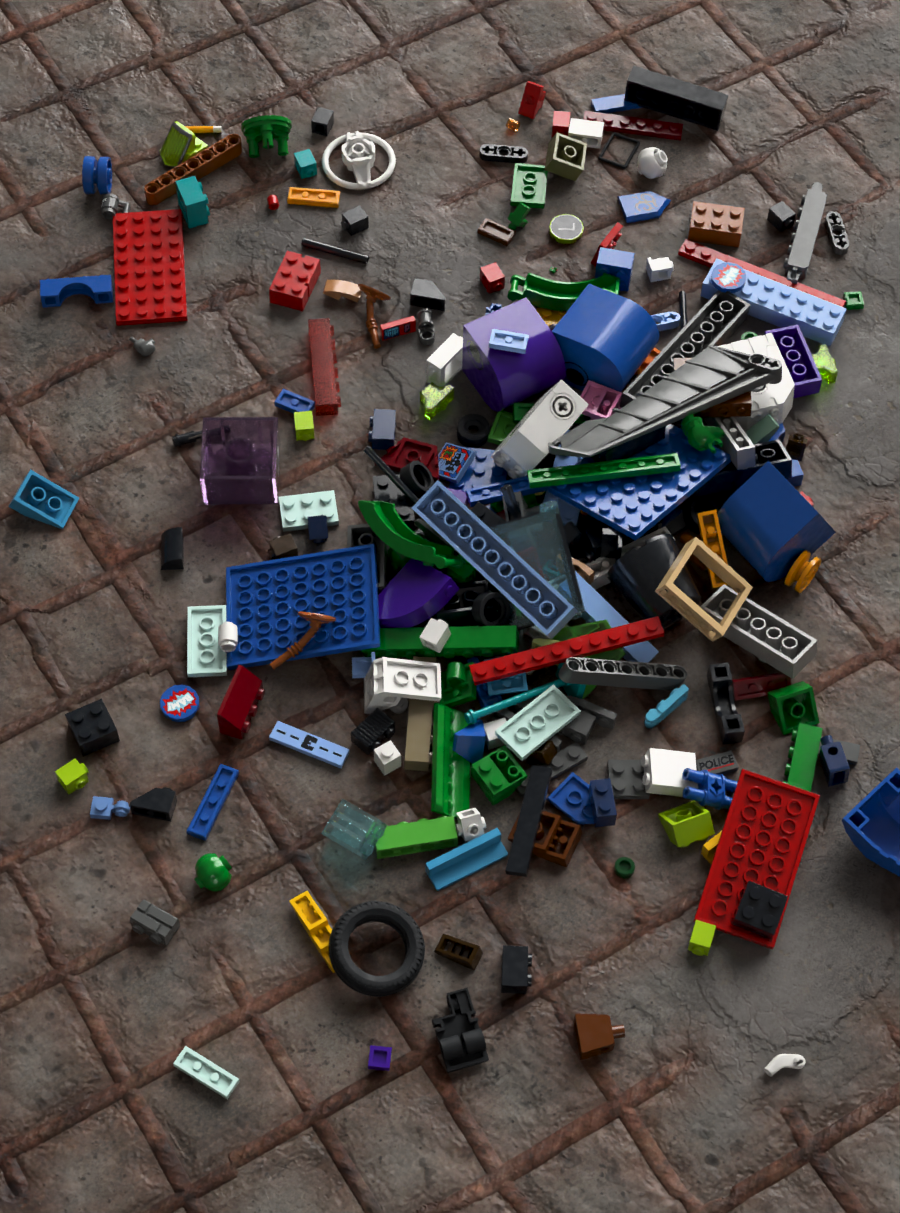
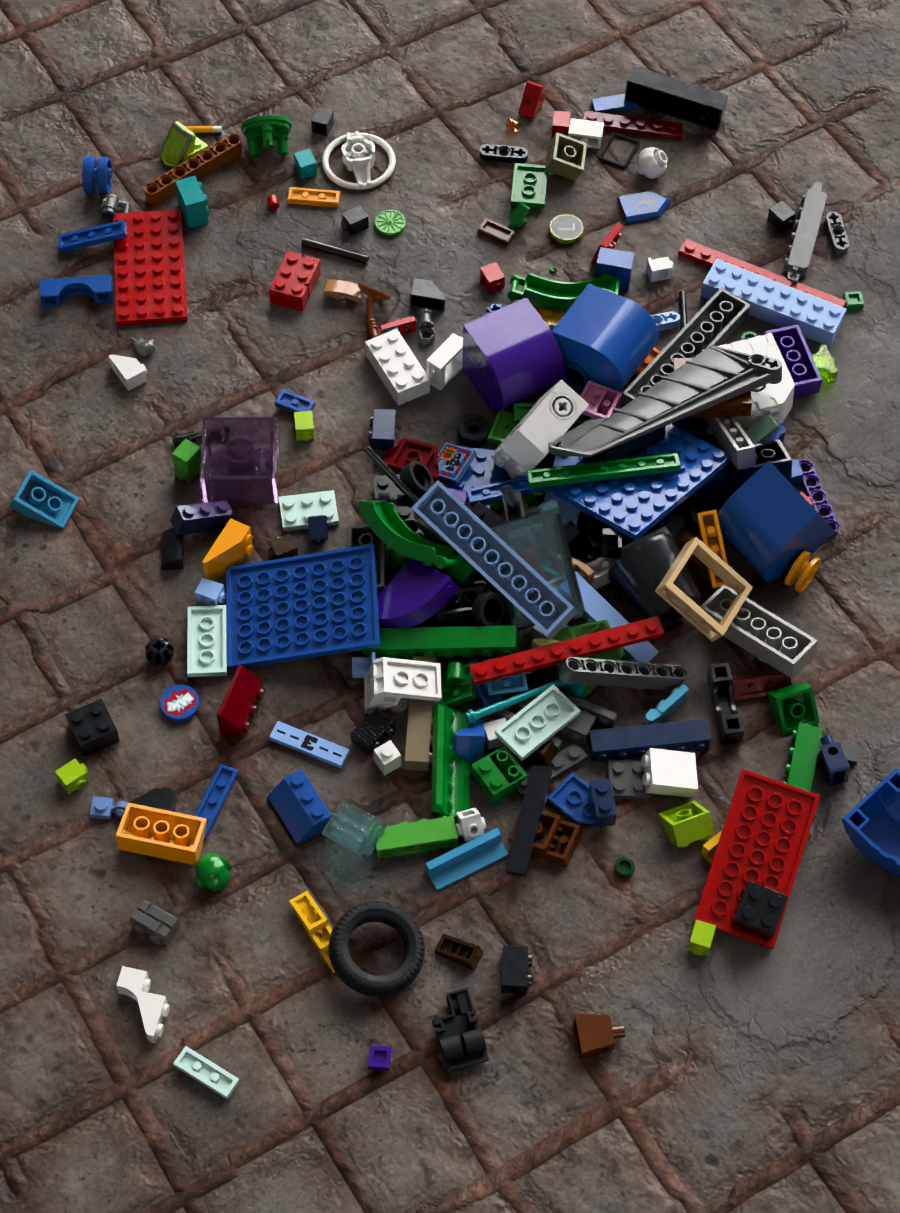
(92, 236): none -> blue plate
(128, 370): none -> white slope
(153, 1007): none -> white arch
(159, 651): none -> black piece
(161, 833): none -> light orange slope
(187, 460): none -> bright green brick
(201, 517): none -> dark blue brick
(210, 593): none -> light blue brick
(227, 636): white brick -> none
(228, 550): none -> light orange slope
(299, 807): none -> blue slope
(315, 622): dark orange dish -> none
(323, 367): clear red brick -> none
(390, 222): none -> bright green wheel
(397, 367): none -> white brick
(435, 399): clear neon green brick -> none
(435, 635): white brick -> none
(508, 341): light blue plate -> none
(637, 740): none -> dark blue brick
(701, 436): green helmet -> none
(710, 788): blue pin -> none
(716, 224): dark orange brick -> none
(718, 764): dark grey tile -> none
(728, 277): tile -> none
(781, 1061): white arm -> none
(796, 446): dark brown brick -> none
(818, 490): none -> dark purple beam

